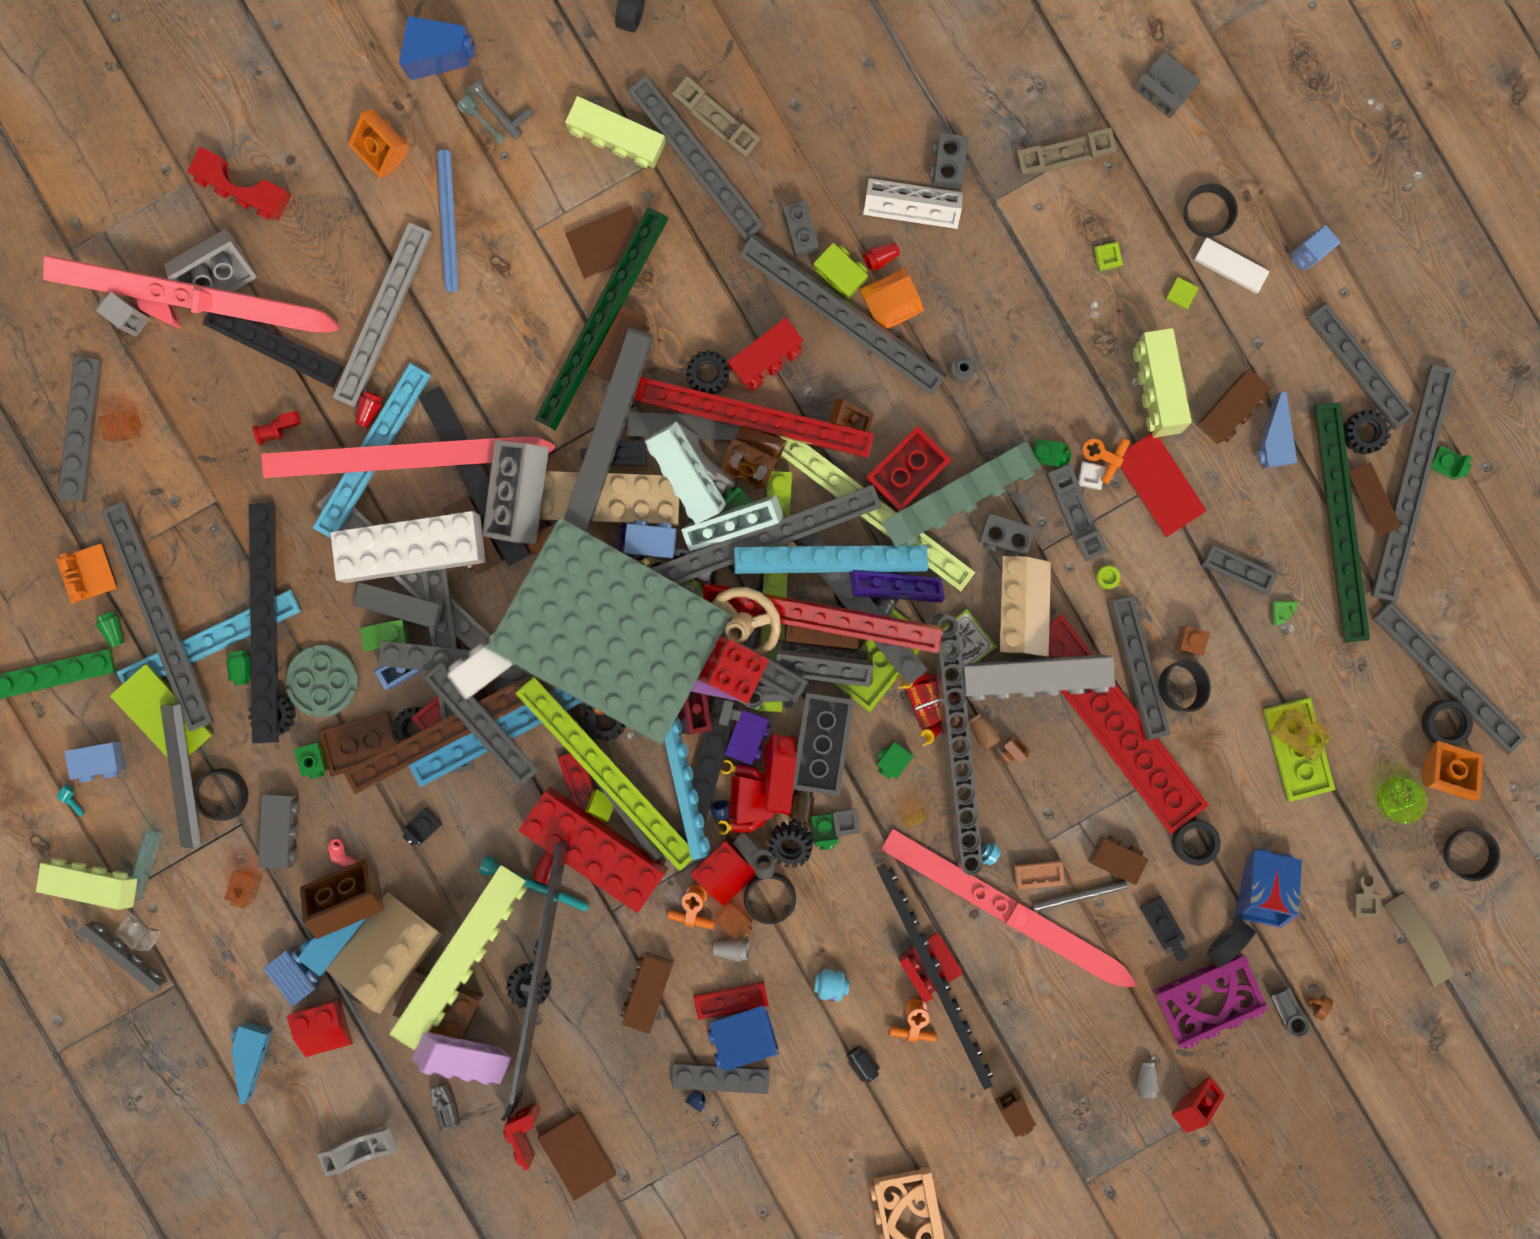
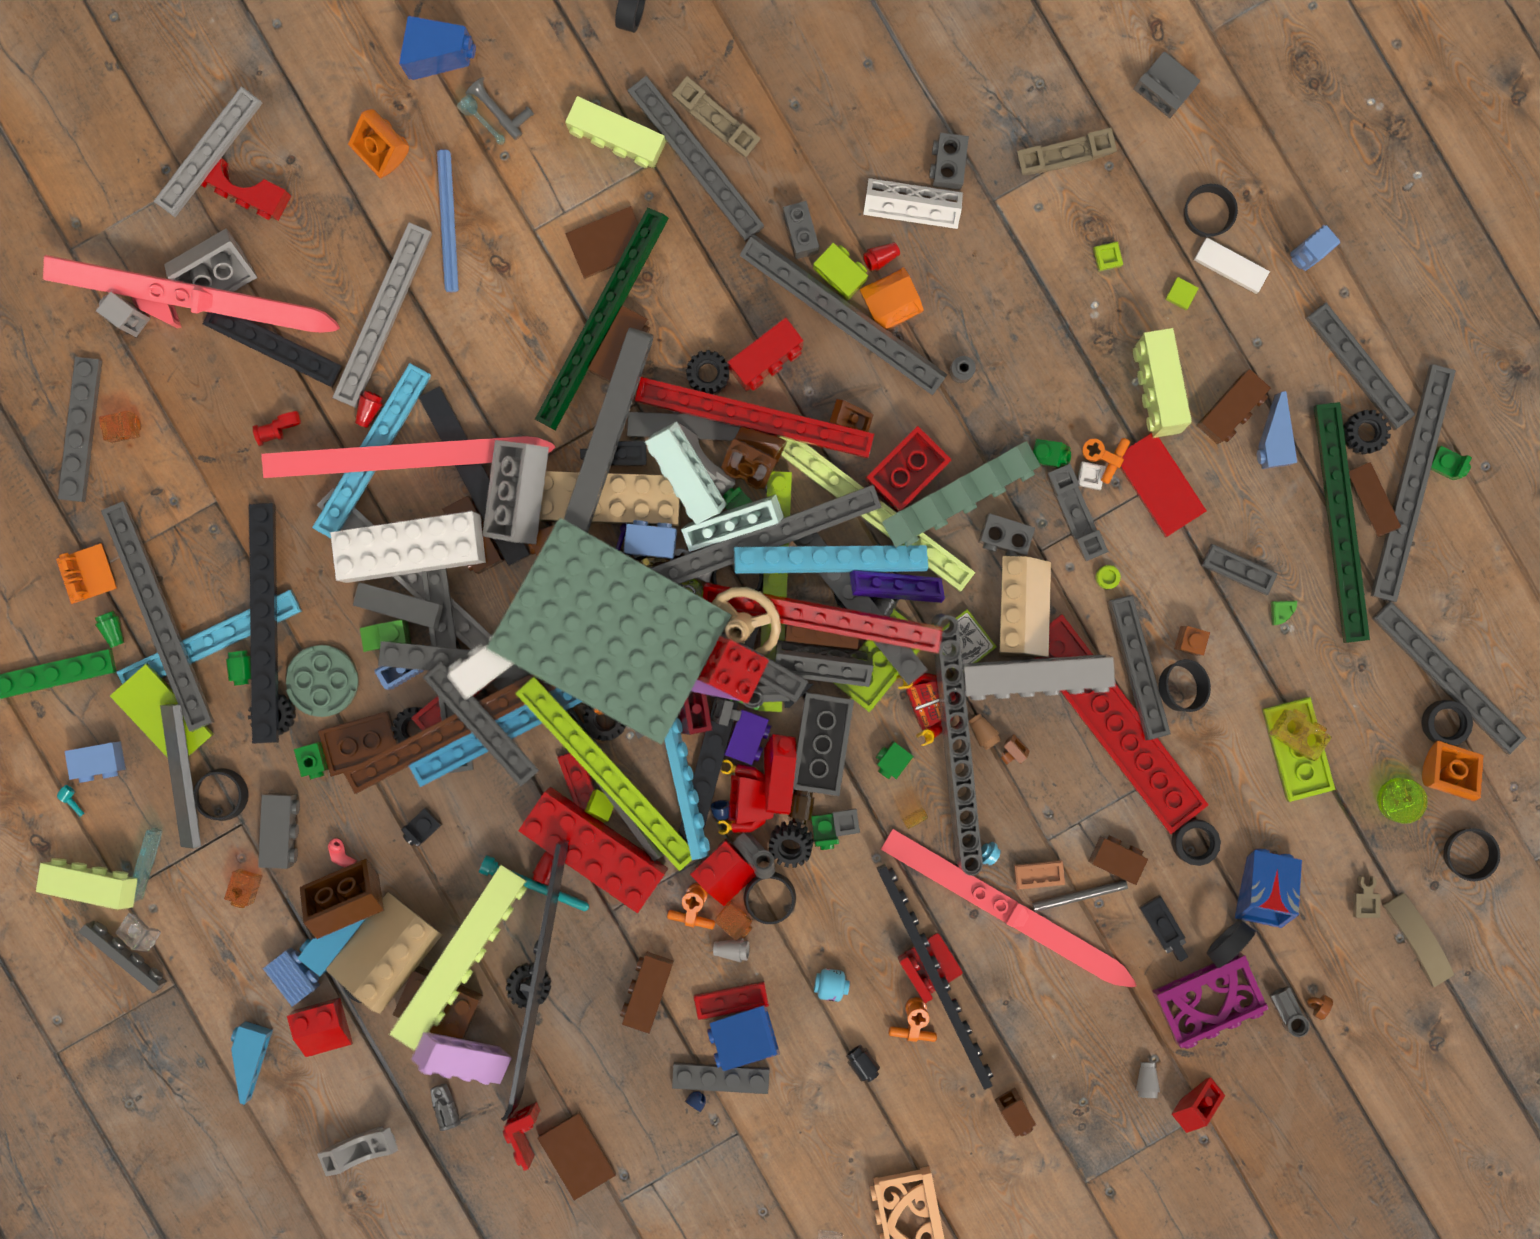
(208, 151): none -> light grey tile

